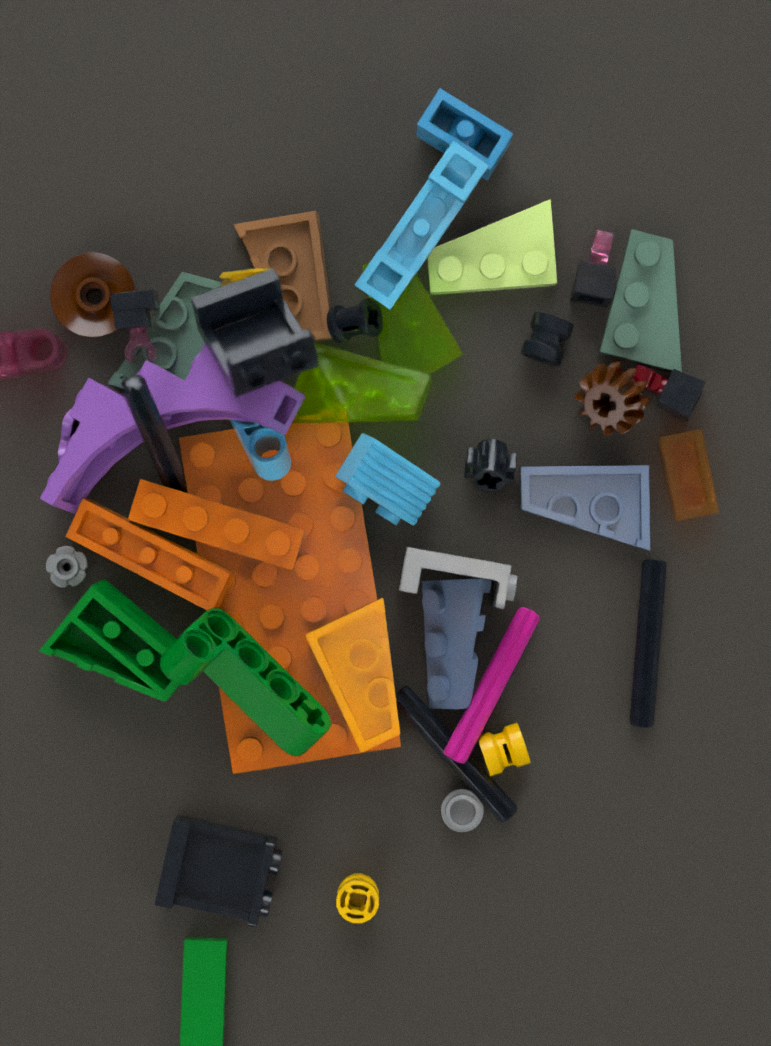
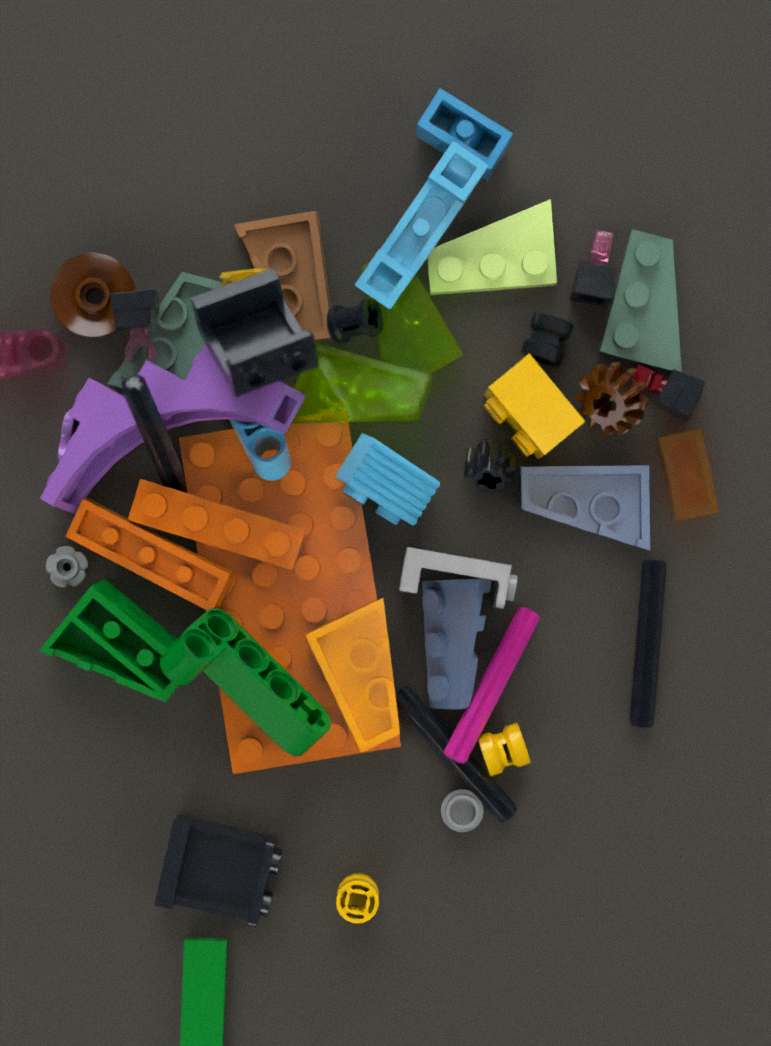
(531, 408): none -> yellow brick

